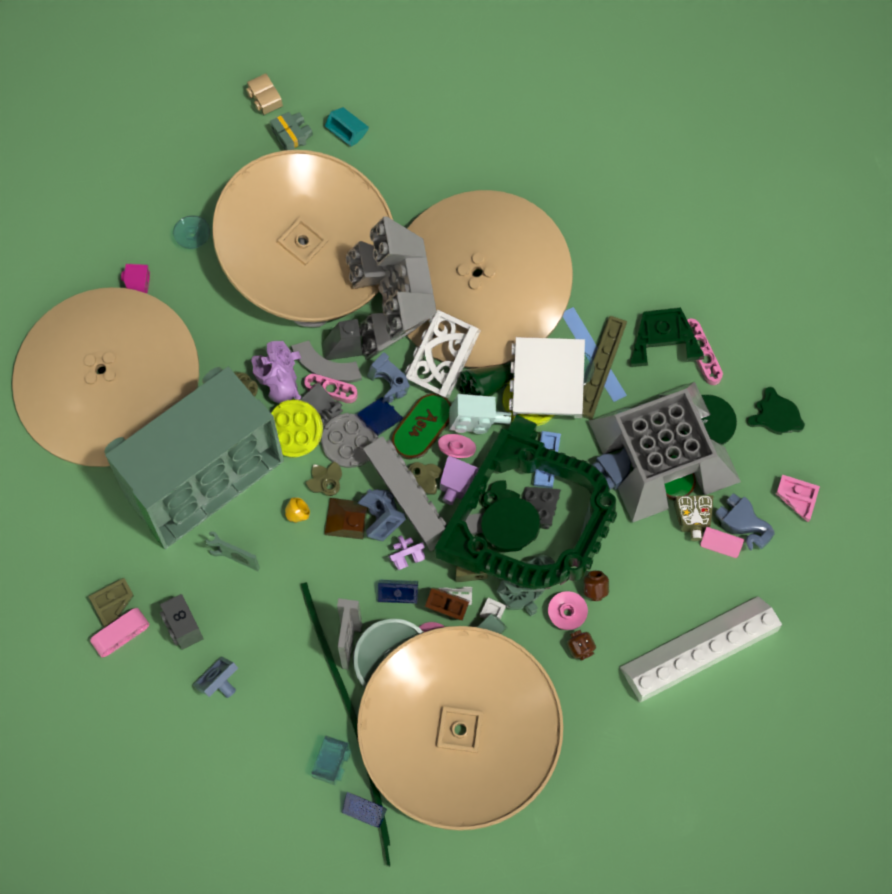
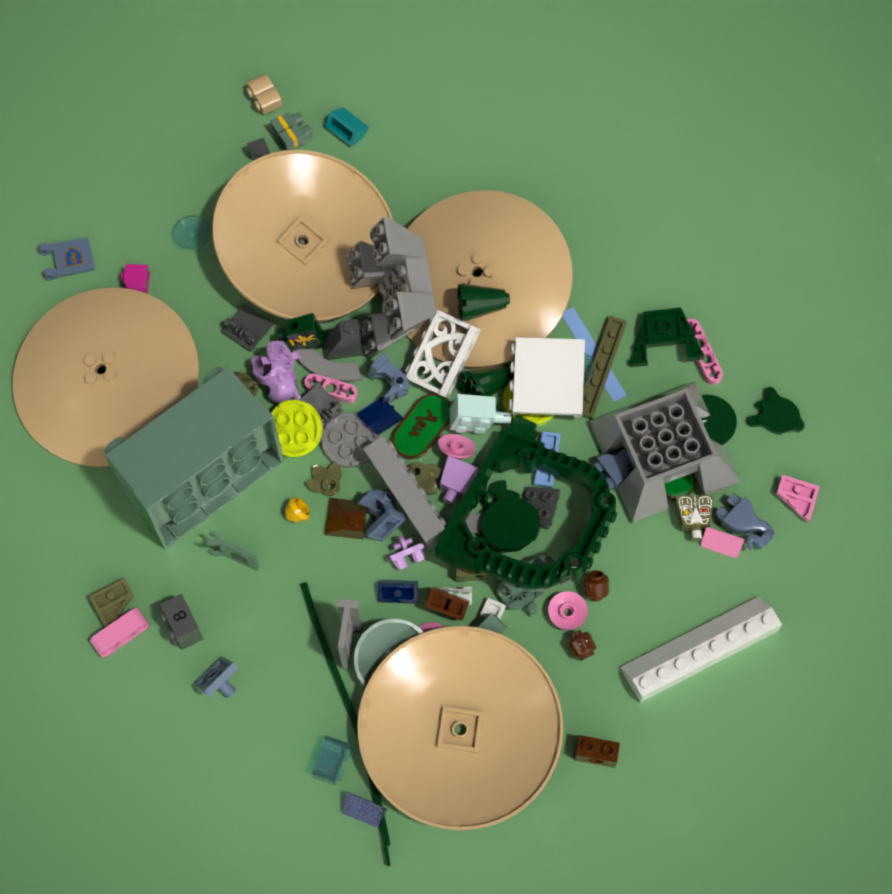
(70, 258): none -> sand blue flag
(247, 327): none -> dark grey hinge
(257, 149): none -> dark grey brick
(303, 332): none -> dark green torso
(480, 300): none -> dark green cone
(597, 751): none -> reddish brown brick

